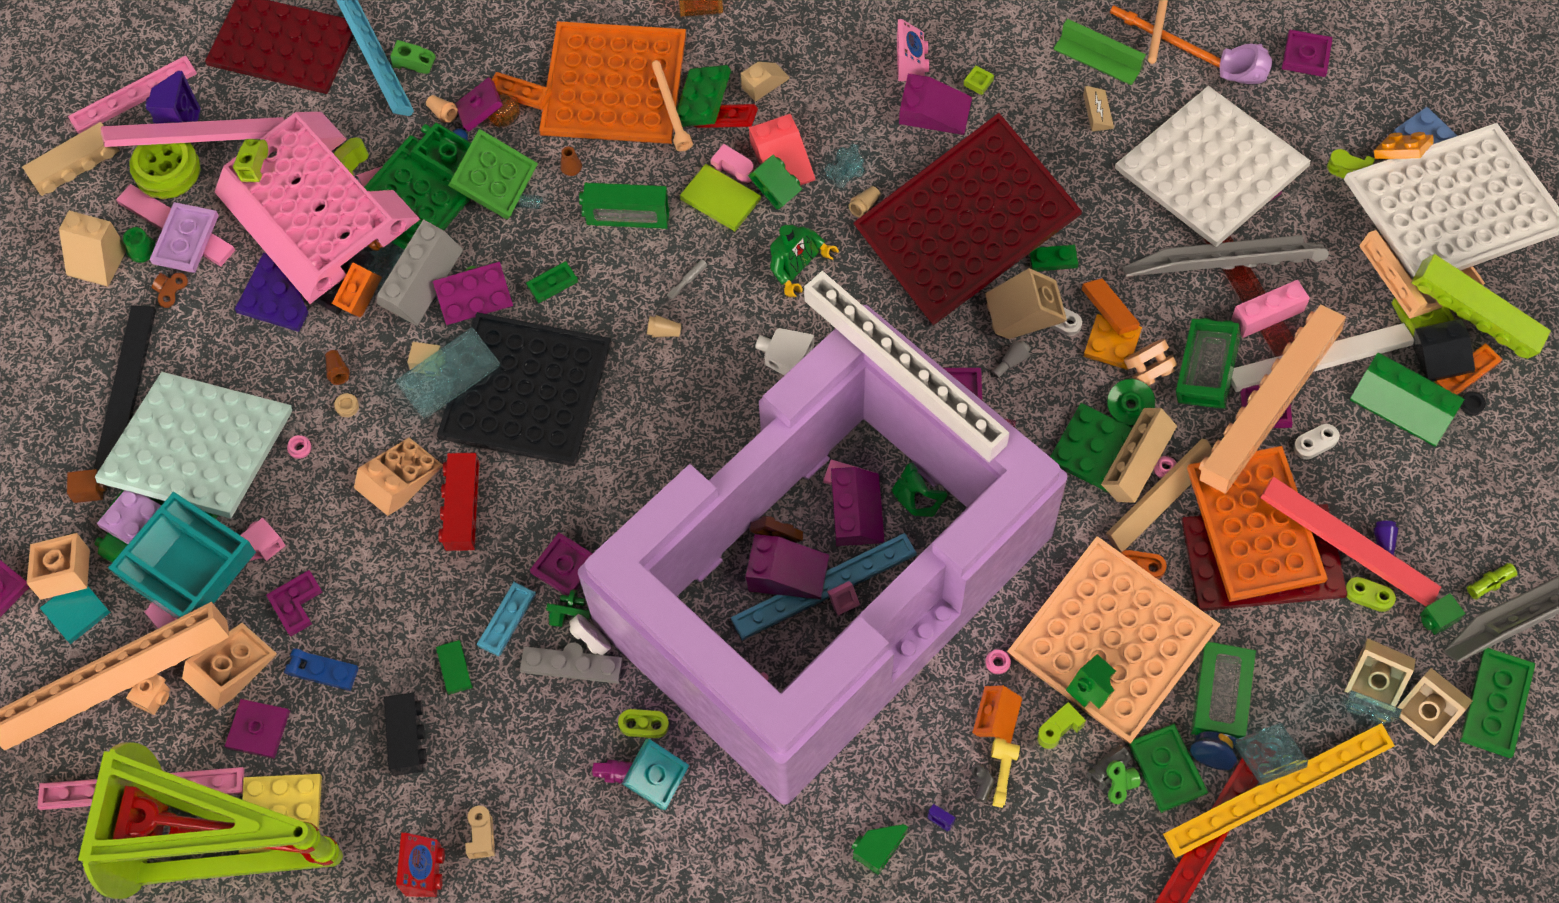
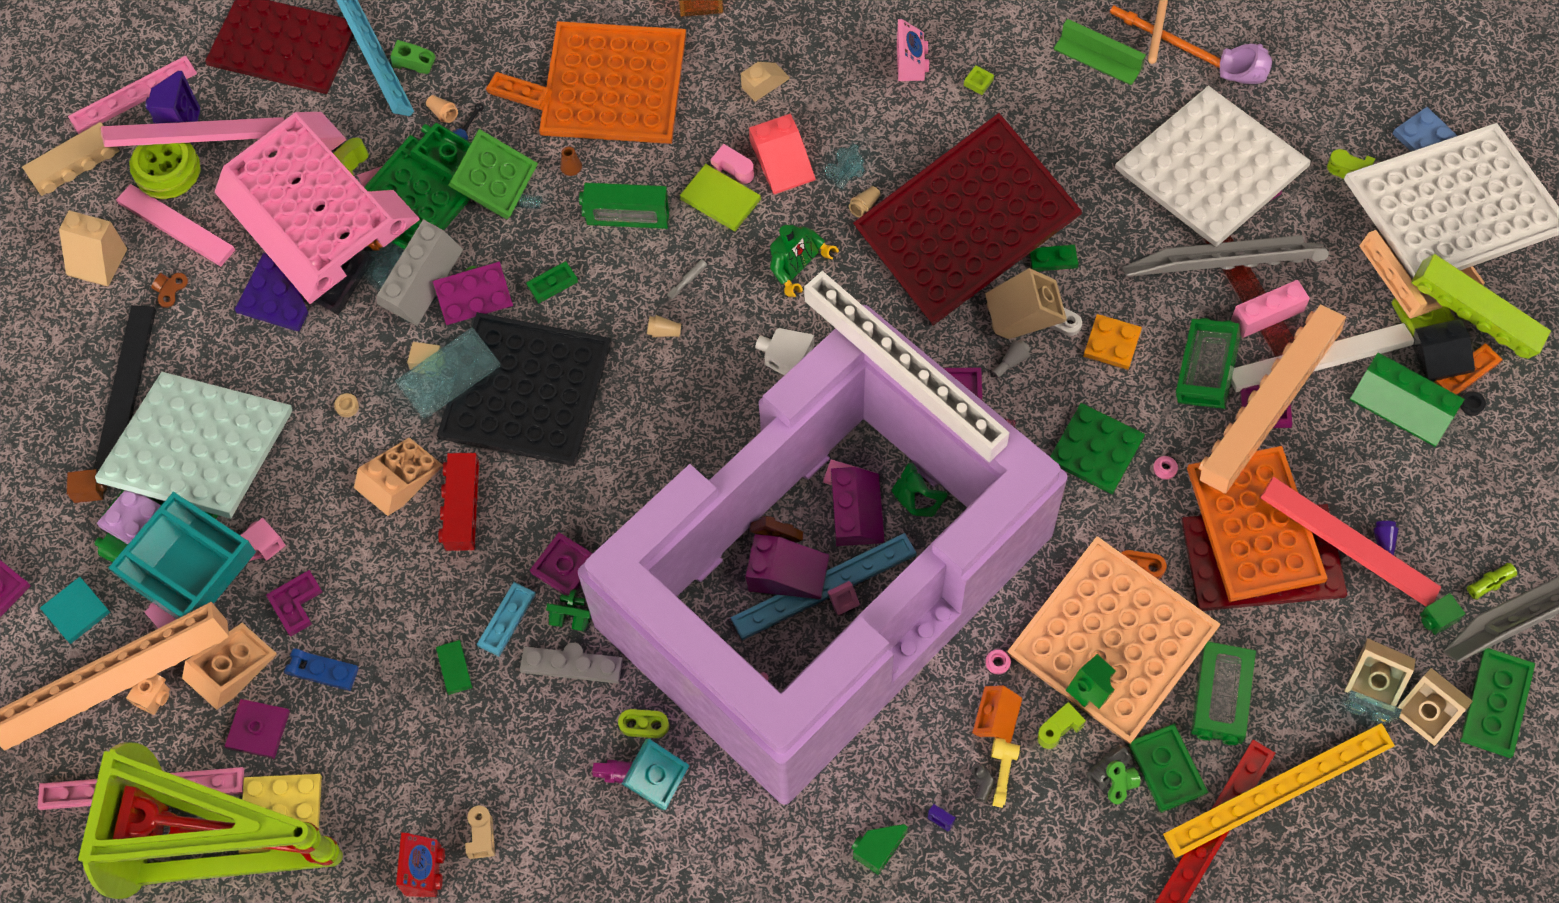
(58, 566): light nougat brick -> none
(138, 244): green piece -> none
(184, 237): lavender plate -> none
(250, 160): lime leg -> none
(296, 441): bright pink plate -> none
(336, 369): dark orange cone -> none
(356, 290): orange panel -> none
(404, 734): black brick -> none
(478, 104): magenta plate -> none
(507, 113): clear orange head -> none
(589, 634): white plate -> none
(681, 139): light nougat piece -> none
(703, 95): green plate -> none
(734, 116): red tile -> none
(775, 181): green brick -> none
(934, 105): magenta slope -> none
(1097, 109): tan slope -> none
(1110, 306): orange tile -> none
(1126, 391): green dish -> none
(1139, 455): tan brick -> none
(1156, 499): tan tile -> none
(1163, 366): light nougat brick -> none
(1214, 750): dark blue piece -> none
(1271, 753): clear light blue plate -> none
(1307, 53): magenta plate -> none
(1317, 440): white plate -> none
(1370, 595): lime plate -> none
(1404, 146): light orange plate -> none

